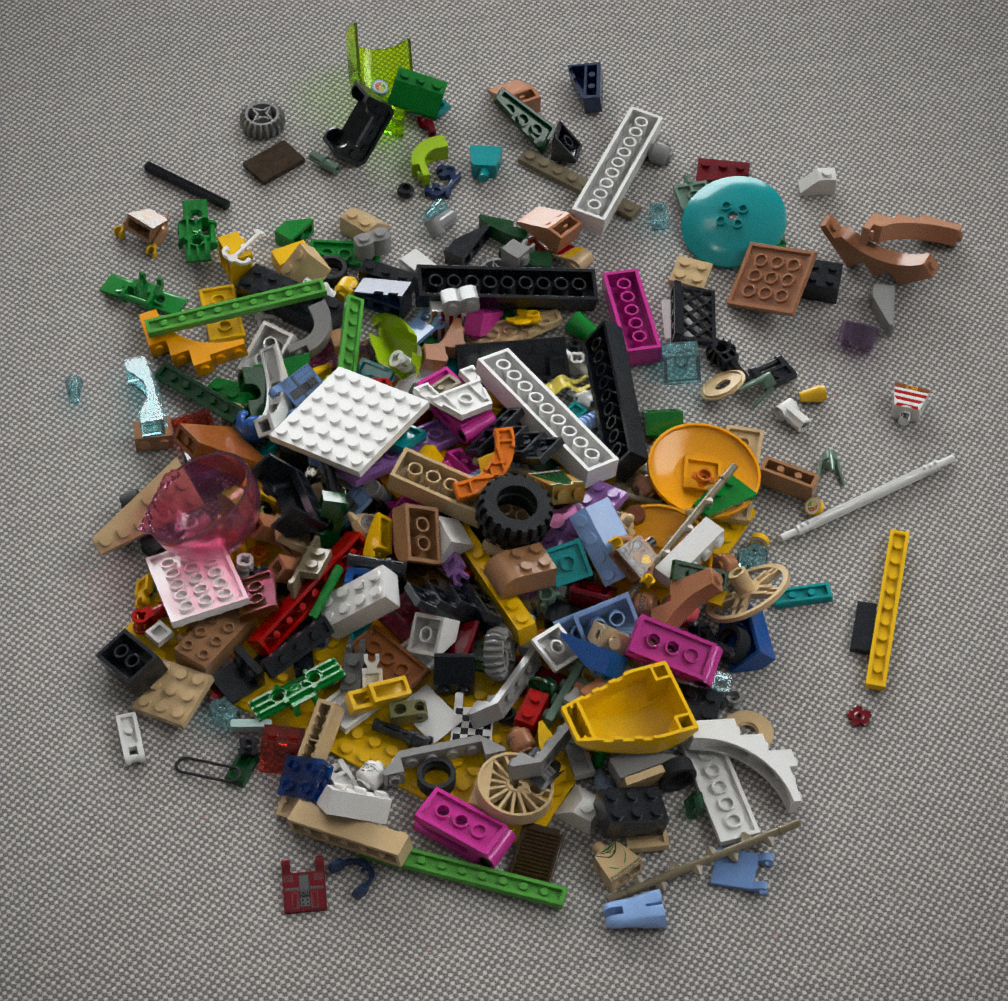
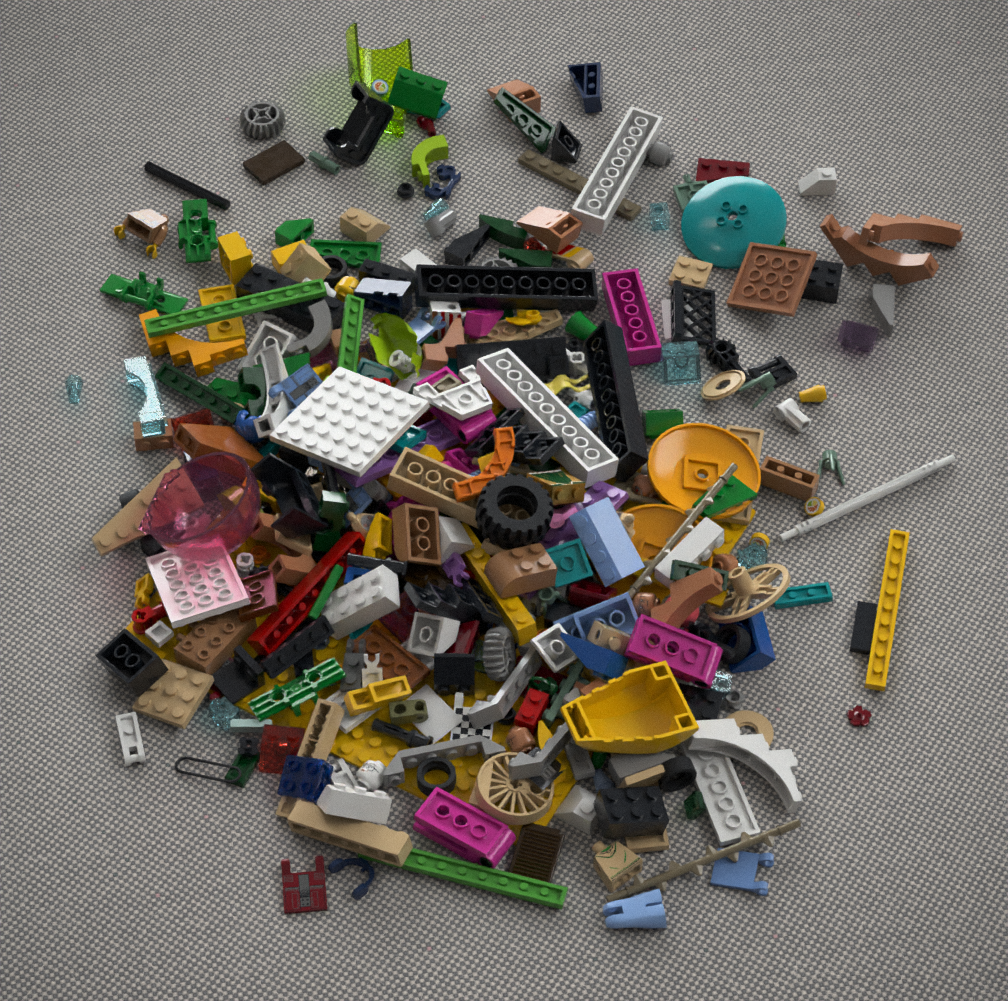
(233, 257): white piece -> none
(311, 566): dark tan bracket -> none
(372, 244): light grey brick -> none
(459, 300): light grey brick -> none
(485, 161): teal torso -> none
(516, 253): light grey brick -> none
(635, 557): torso -> none
(638, 513): copper tile -> none
(703, 473): orange plate -> none
(908, 402): torso -> none

